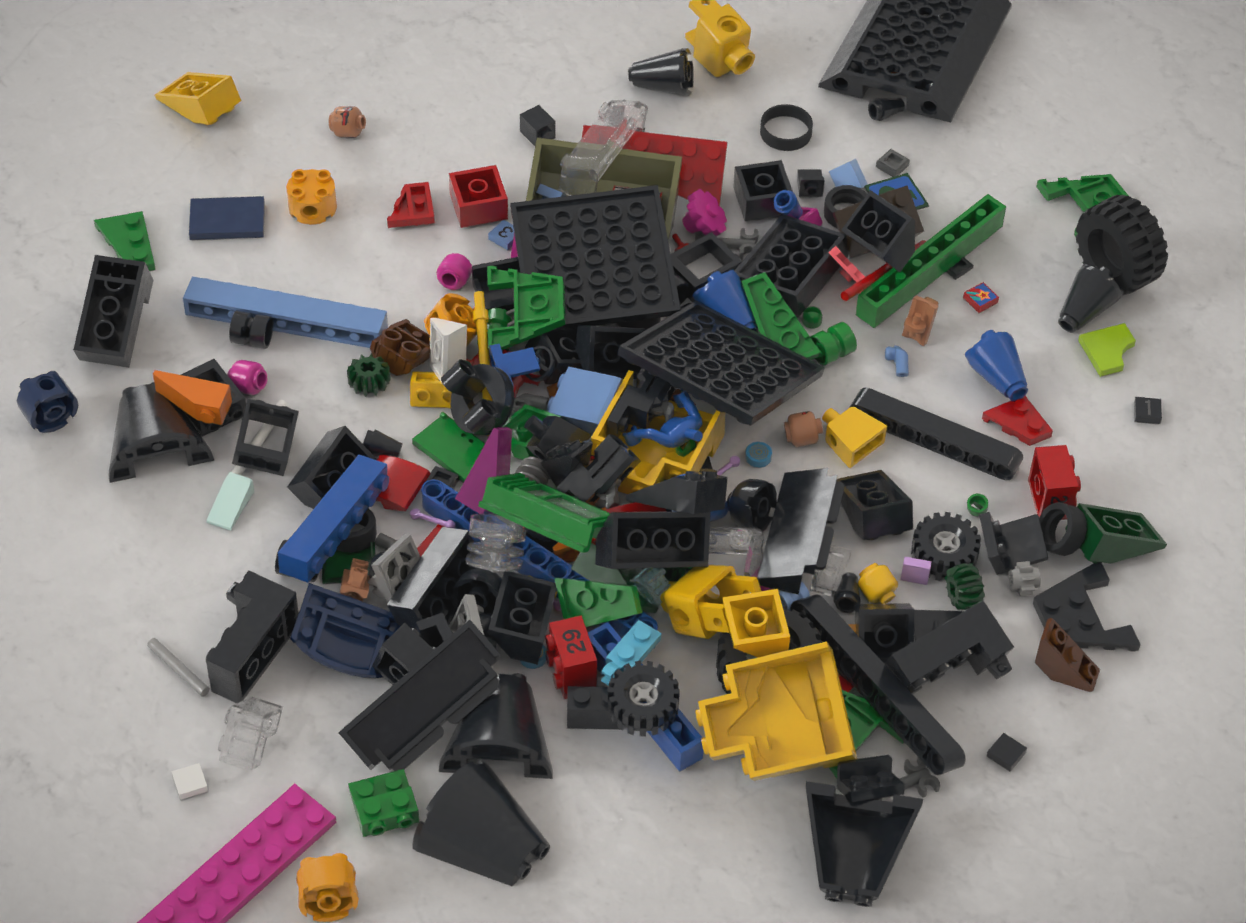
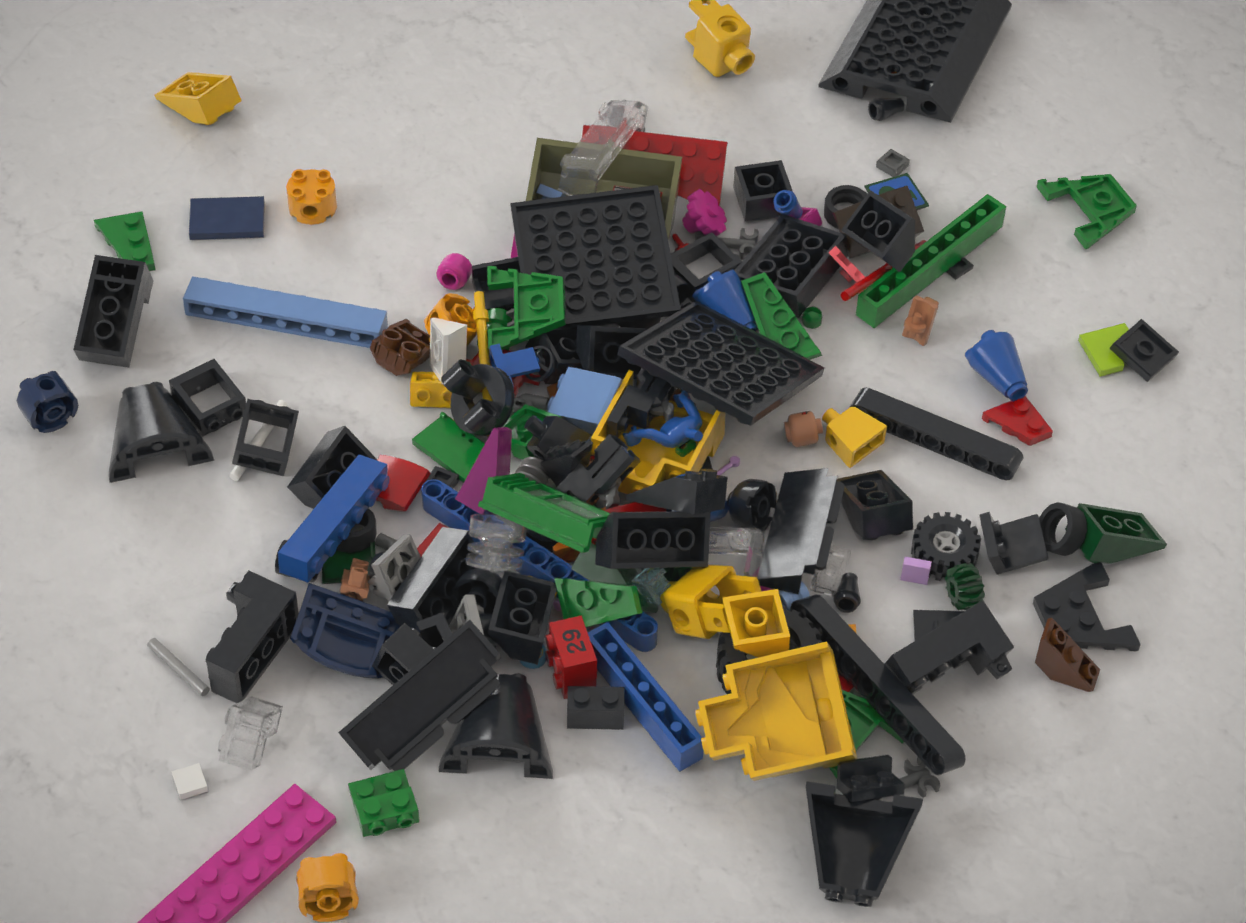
(198, 397): orange slope -> none
(231, 501): light aqua slope -> none
(248, 376): dark pink head -> none
(251, 329): black wheel -> none
(347, 121): nougat head -> none
(368, 375): dark green gear -> none
(380, 443): black cone -> none
(413, 206): red wing -> none
(416, 514): lavender hinge -> none
(478, 196): red brick -> none
(480, 827): black cone -> none
(502, 235): medium blue tile -> none
(537, 124): black brick -> none
(632, 647): medium azure plate -> none
(642, 685): black wheel -> none
(664, 72): black cone -> none
(758, 454): dark azure tile -> none
(790, 111): black tyre -> none
(810, 182): black bracket -> none
(836, 343): green wheel -> none
(848, 174): light blue panel -> none
(877, 583): yellow head -> none
(885, 627): black slope -> none
(900, 358): medium blue arm -> none
(980, 502): green hinge -> none
(981, 297): tile -> none
(1006, 752): black tile -> none
(1024, 578): light grey gear -> none
(1053, 477): red brick -> none
(1088, 297): black cone -> none
(1124, 240): black tyre -> none
(1144, 350): none -> black tile
(1147, 410): black tile -> none

